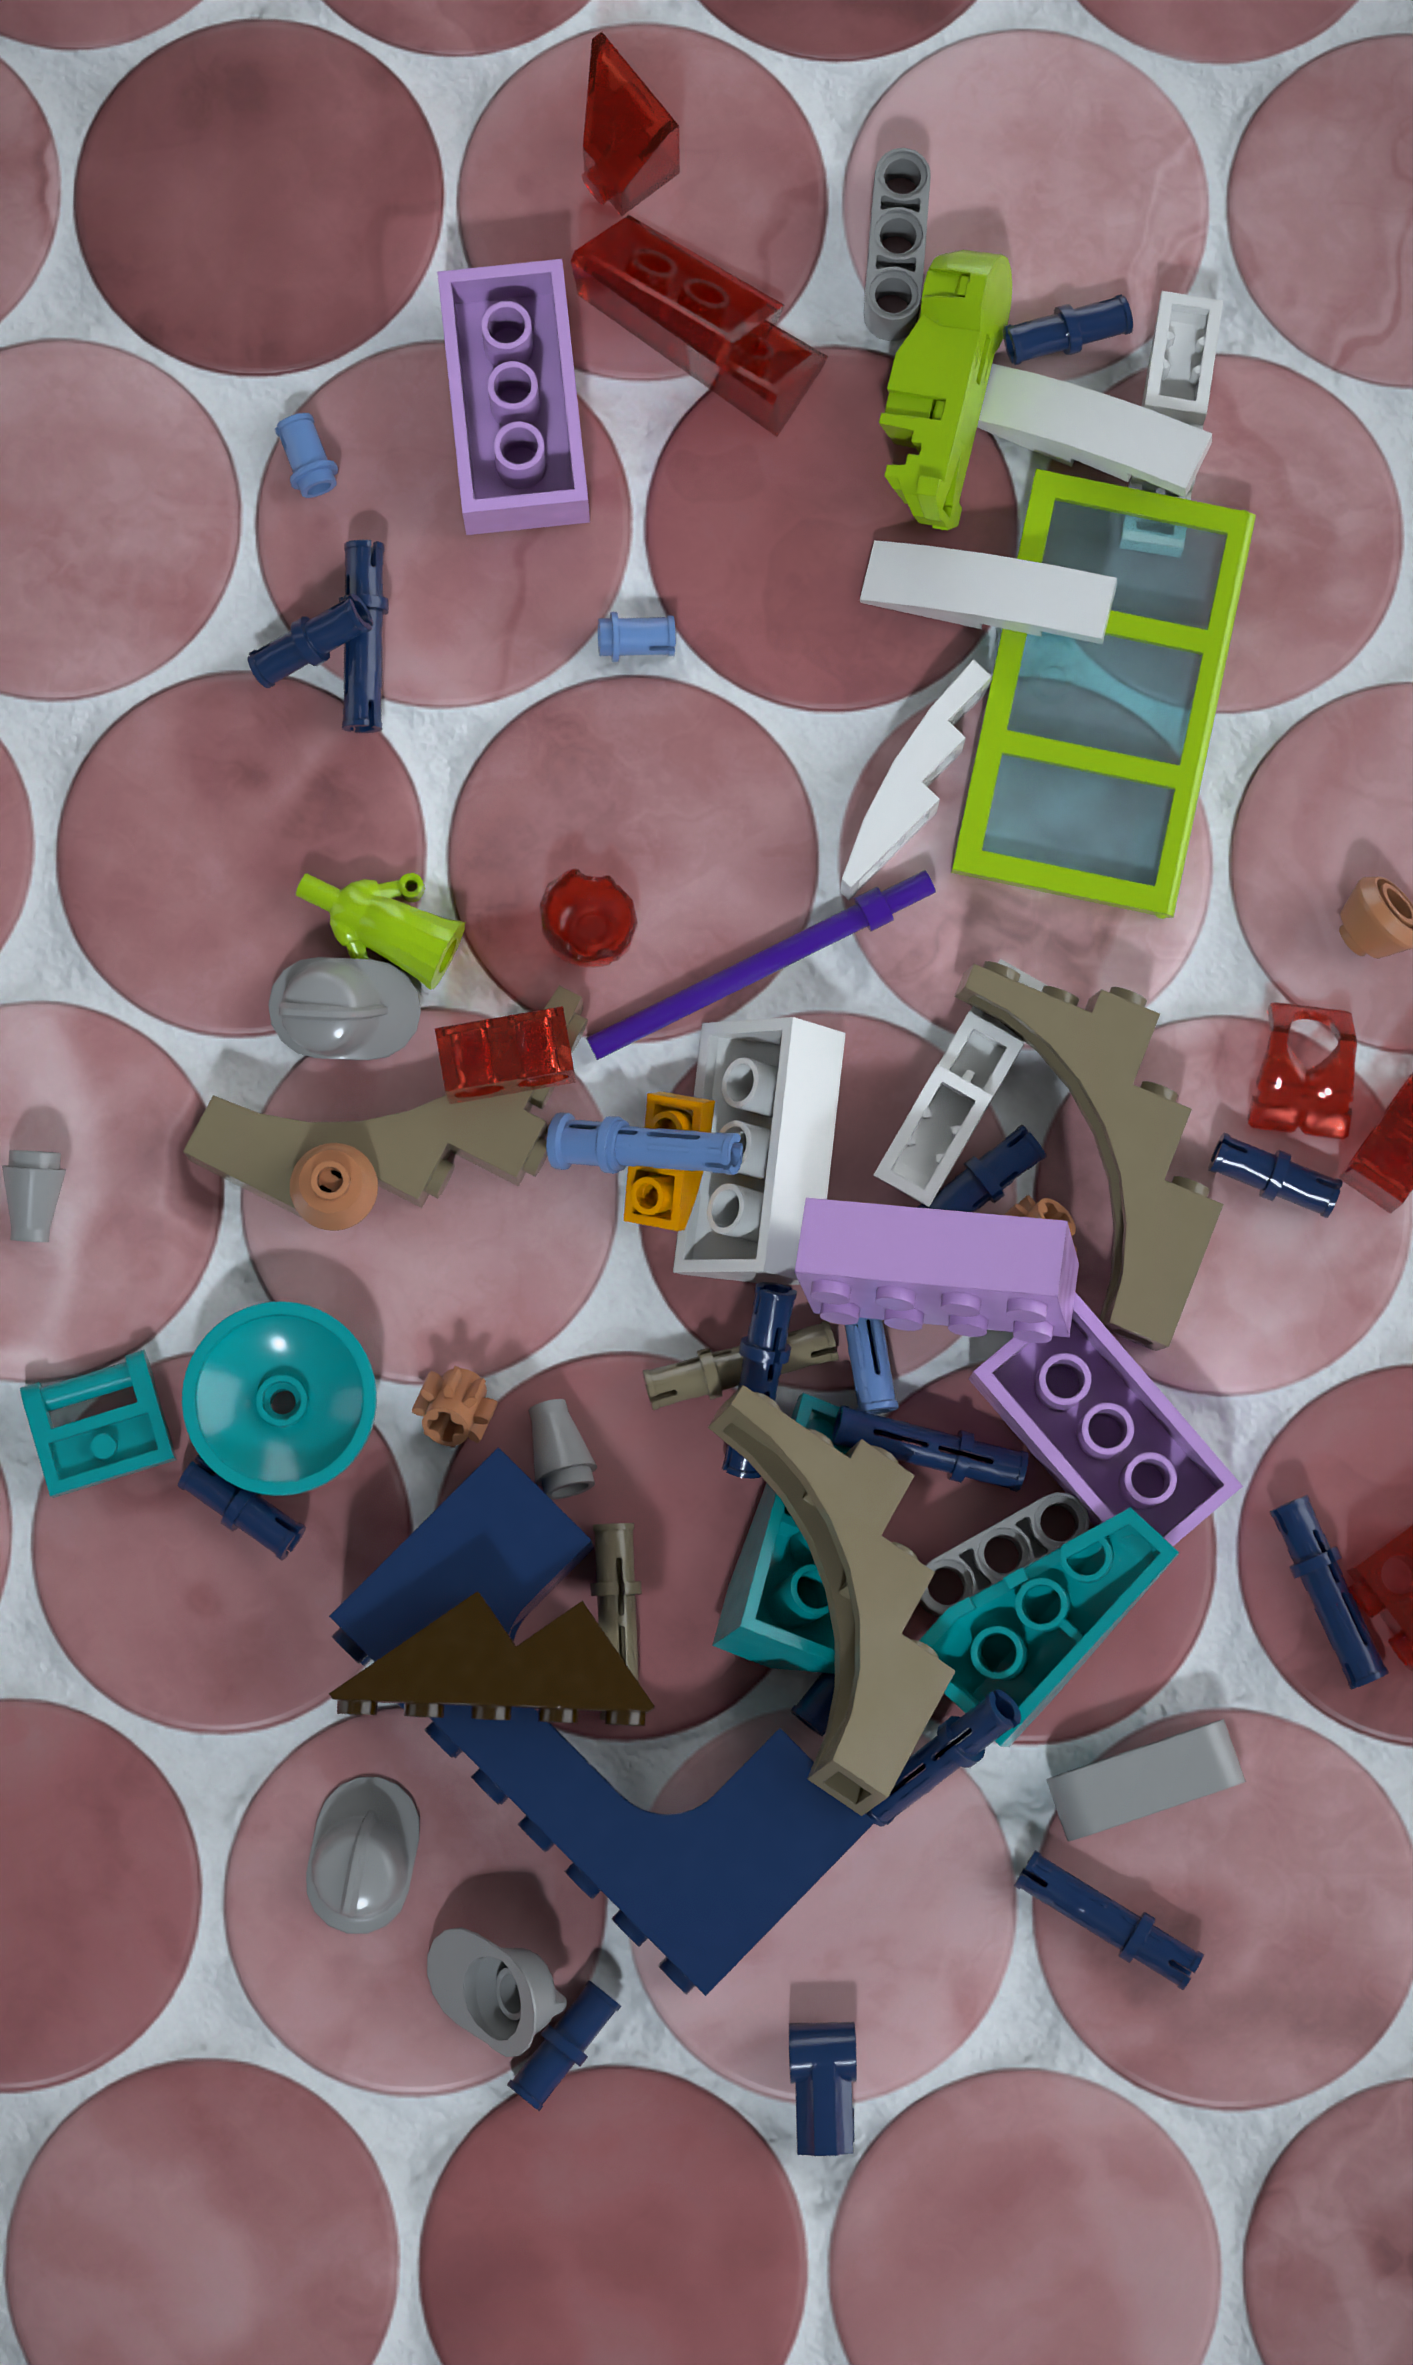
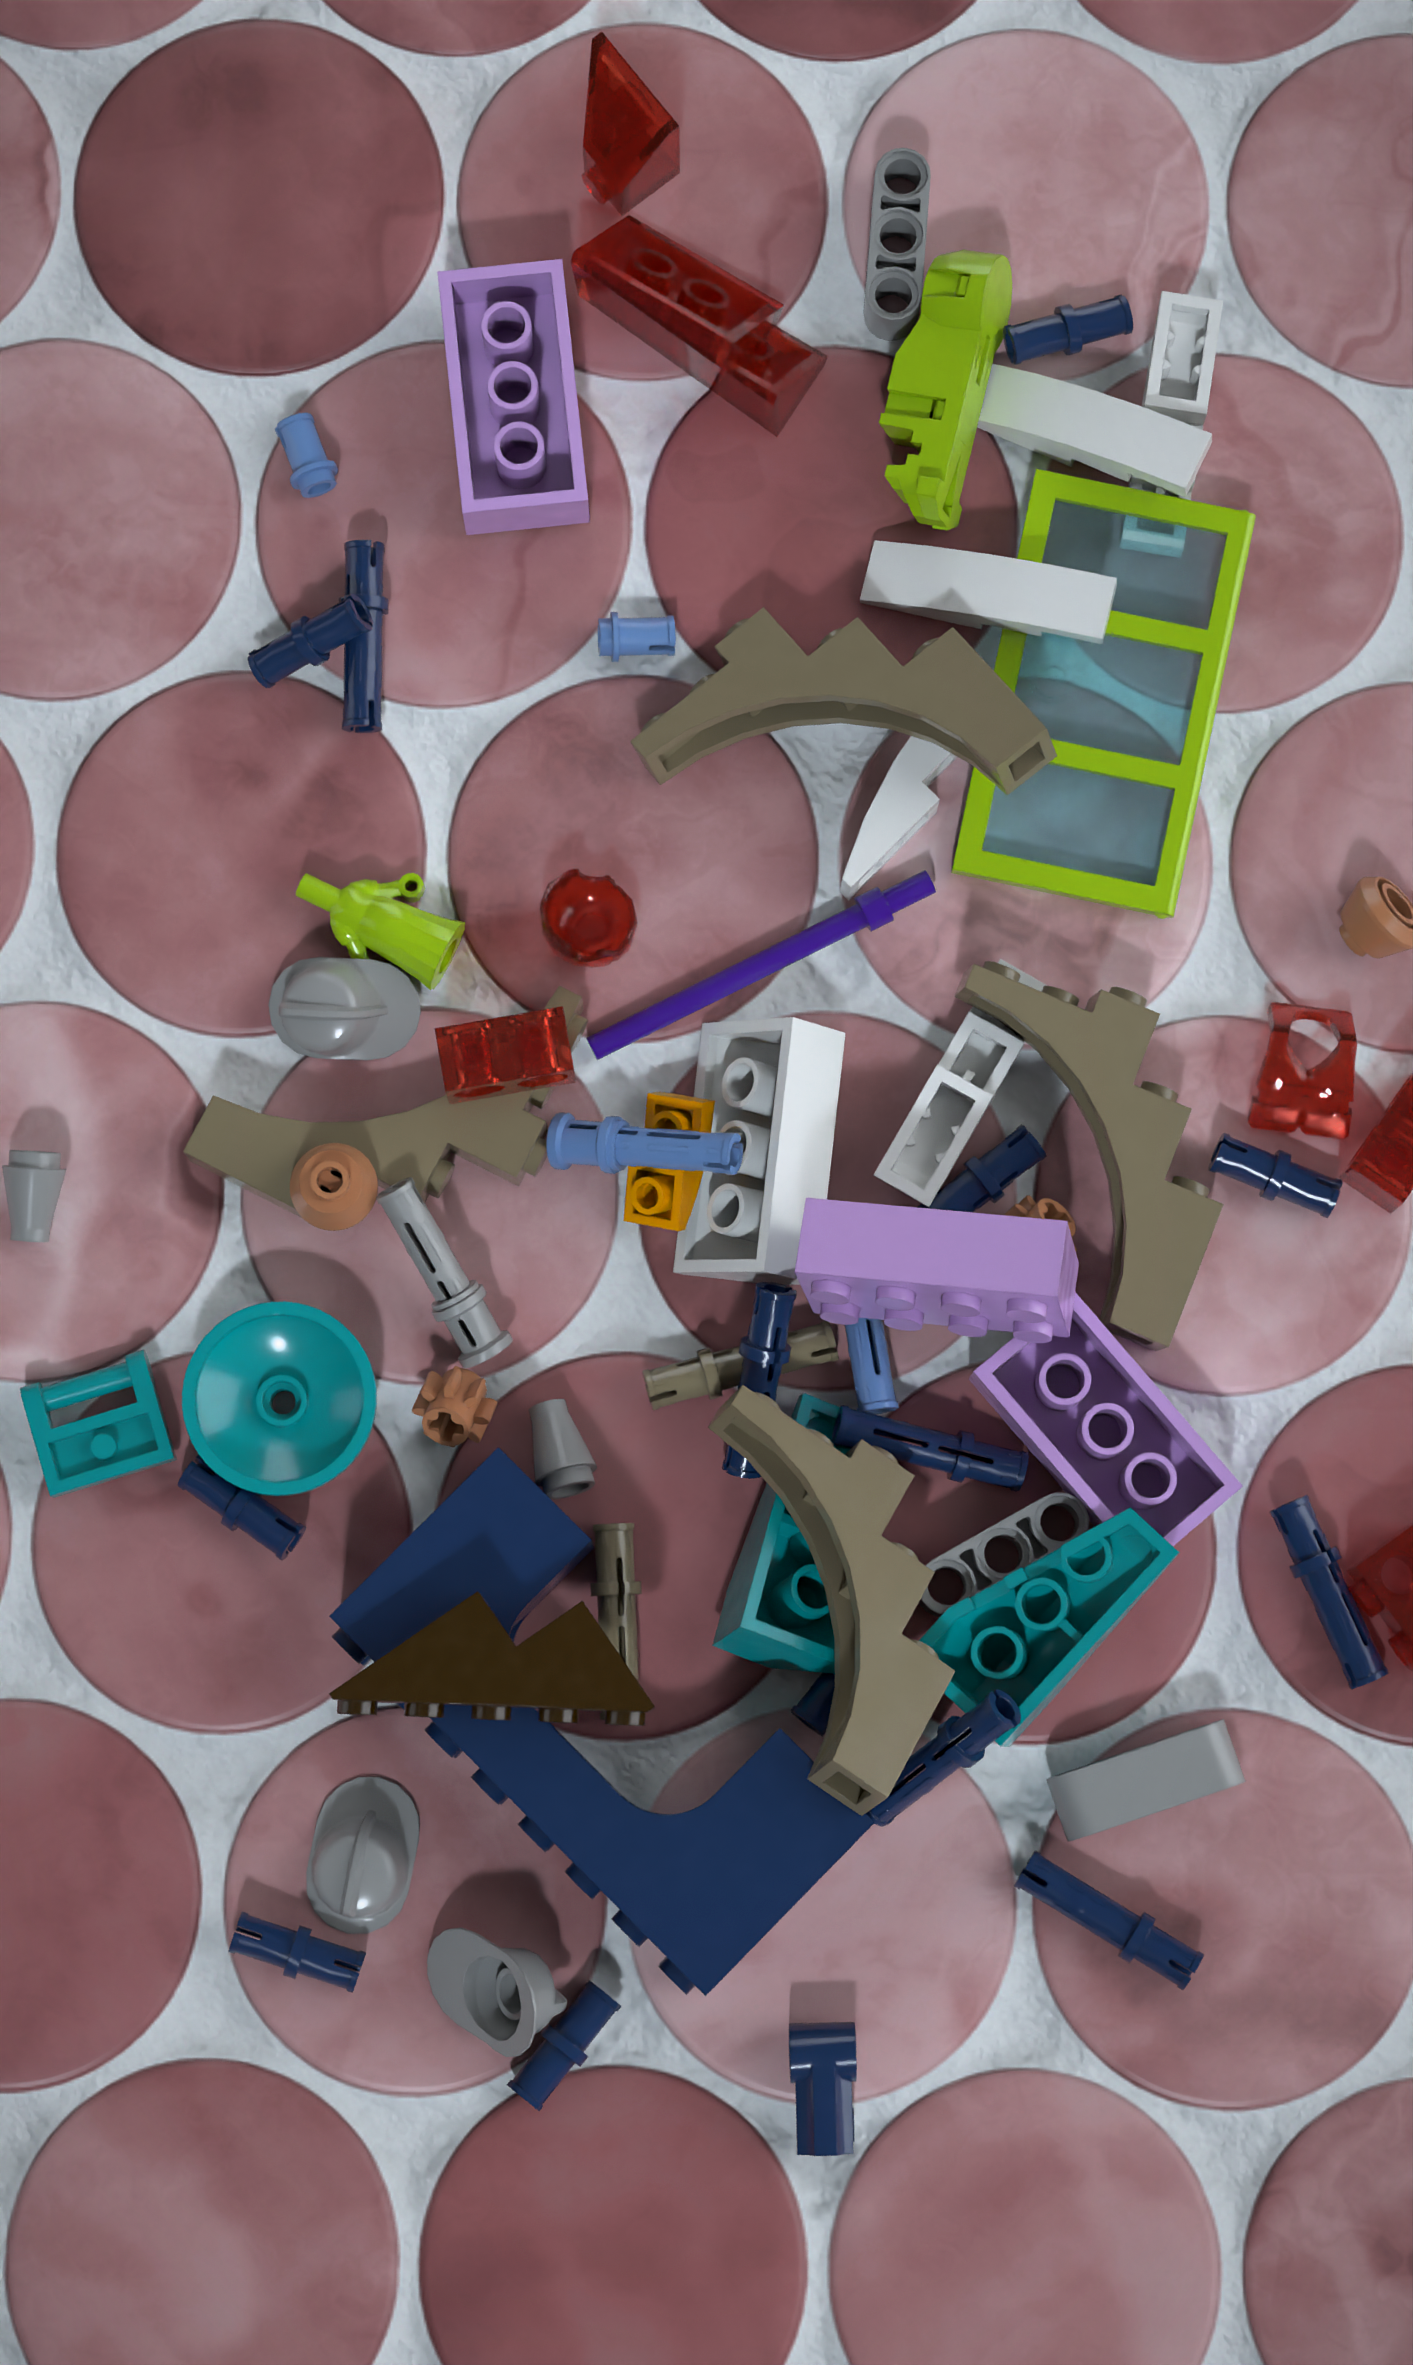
(297, 1952): none -> dark blue pin
(456, 1298): none -> light grey pin
(850, 679): none -> dark tan arch

